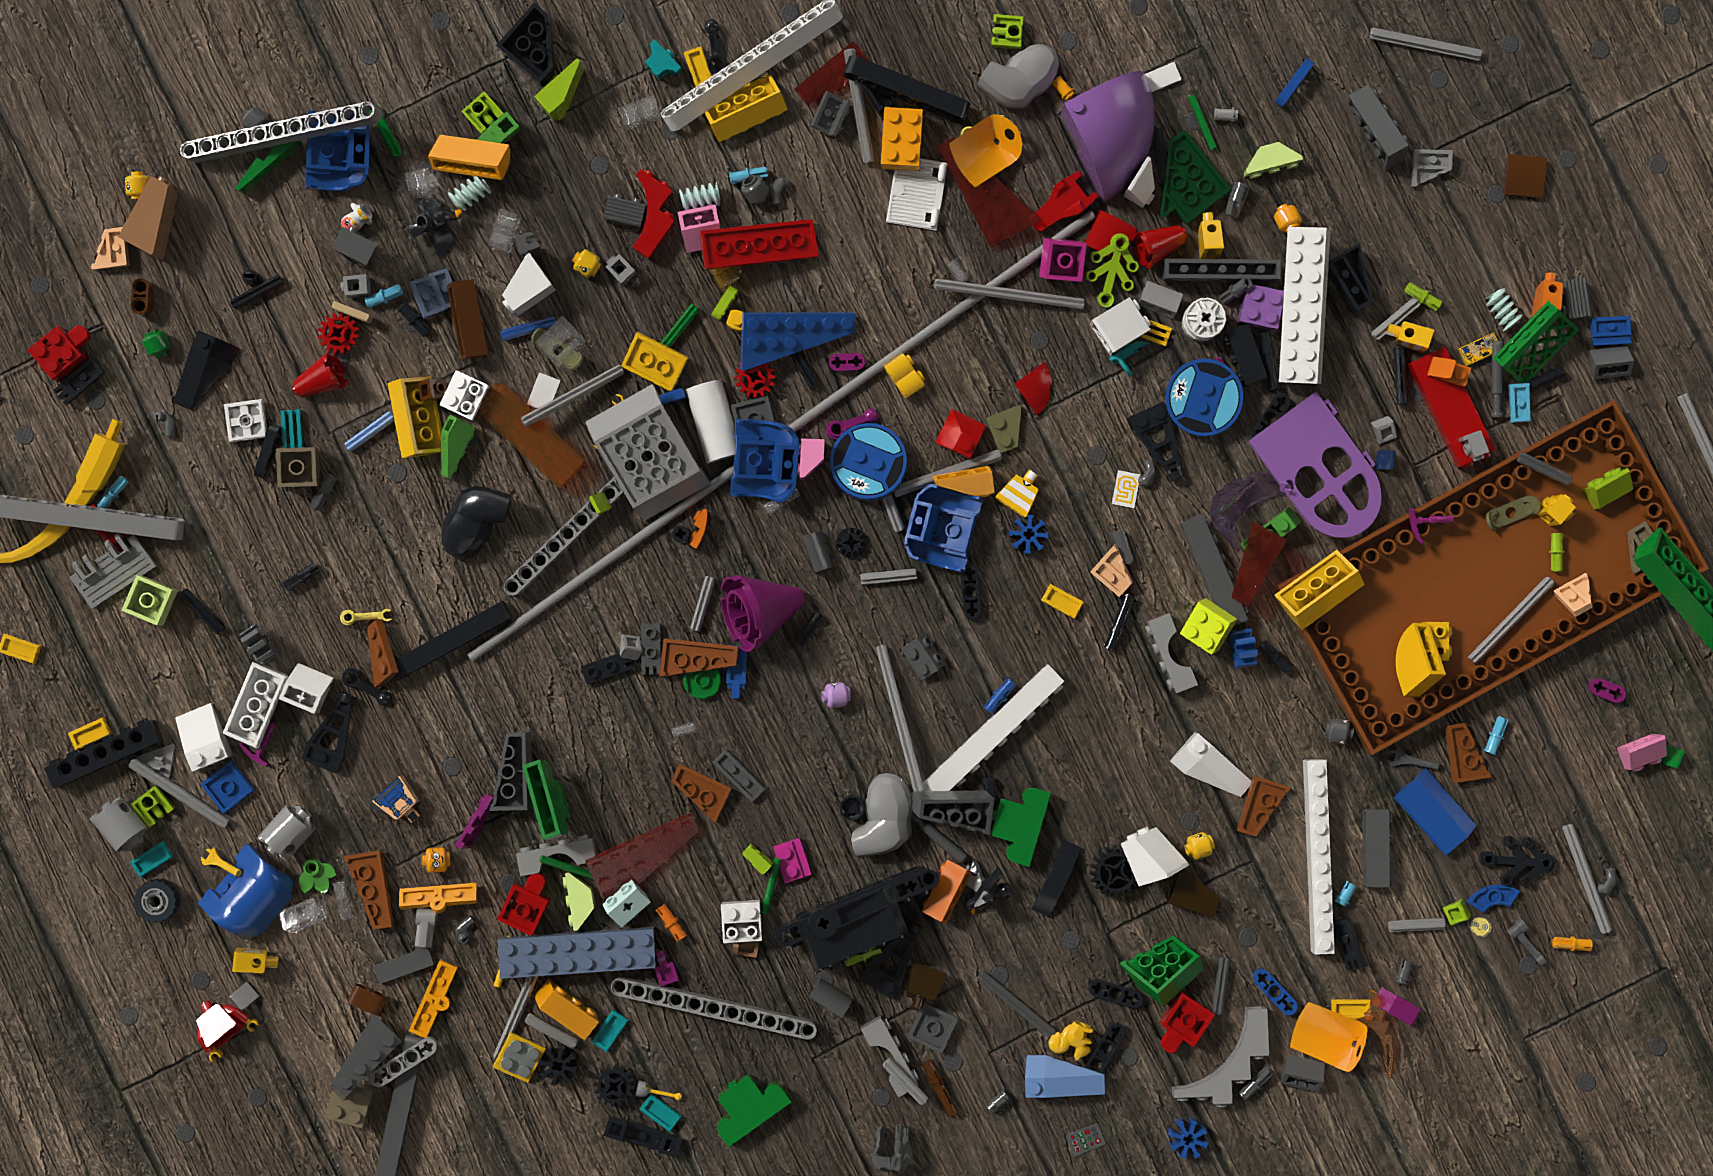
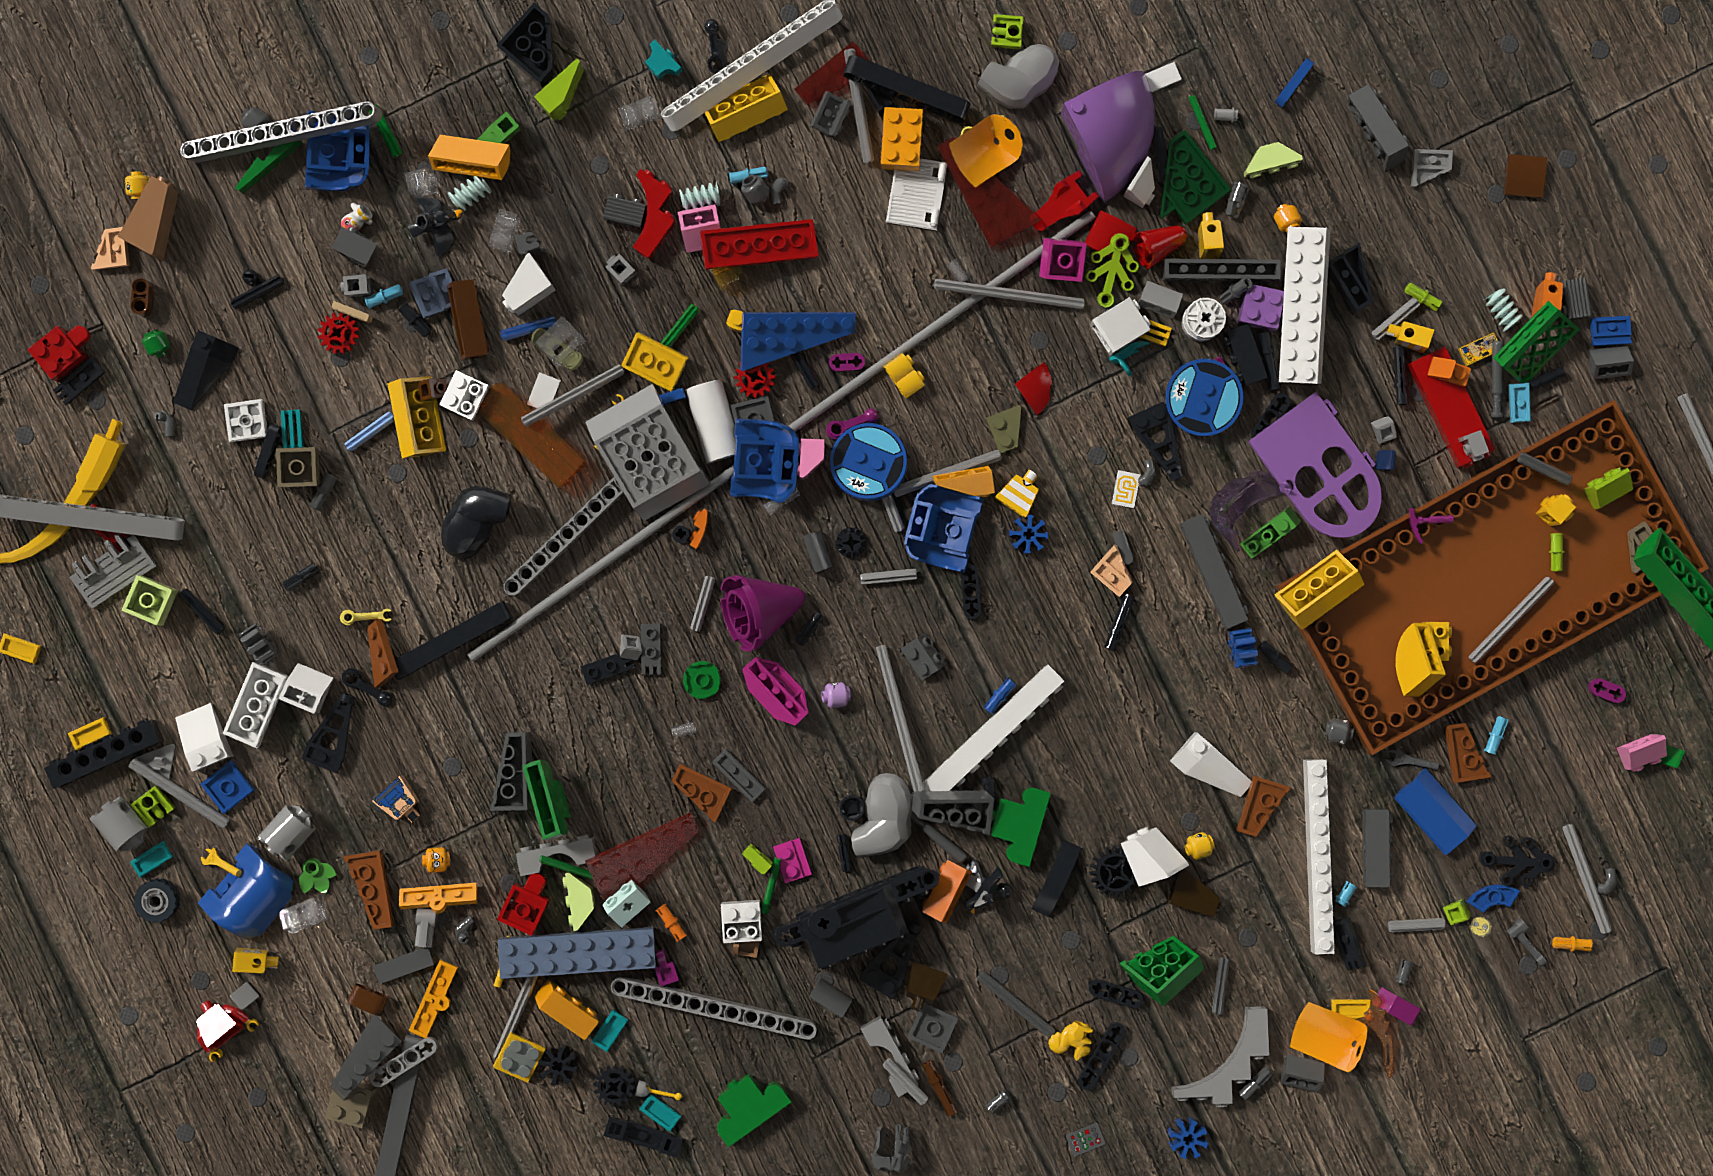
(112, 492): medium azure axle -> none
(259, 752): magenta piece -> none
(321, 377): red cone -> none
(342, 900): clear axle -> none
(454, 440): bright green slope -> none
(474, 118): lime brick -> none
(475, 823): magenta wing -> none
(551, 1030): light grey axle -> none
(586, 263): yellow head -> none
(600, 503): lime slope -> none
(691, 656): dark orange wing -> none
(697, 65): yellow tile -> none
(724, 303): lime beam -> none
(737, 675): blue hinge -> none
(776, 690): none -> dark pink wedge
(844, 853): none -> black axle
(857, 958): lime axle -> none
(960, 434): red slope -> none
(1059, 1078): medium blue wedge -> none
(1062, 87): light orange pin -> none
(1062, 601): yellow tile -> none
(1161, 631): light grey arch -> none
(1182, 1022): red brick -> none
(1208, 626): neon yellow brick -> none
(1258, 558): clear red wing -> none
(1280, 1005): blue beam -> none
(1425, 44): light grey axle -> none
(1523, 506): olive piece -> none
(1575, 595): light nougat wing -> none

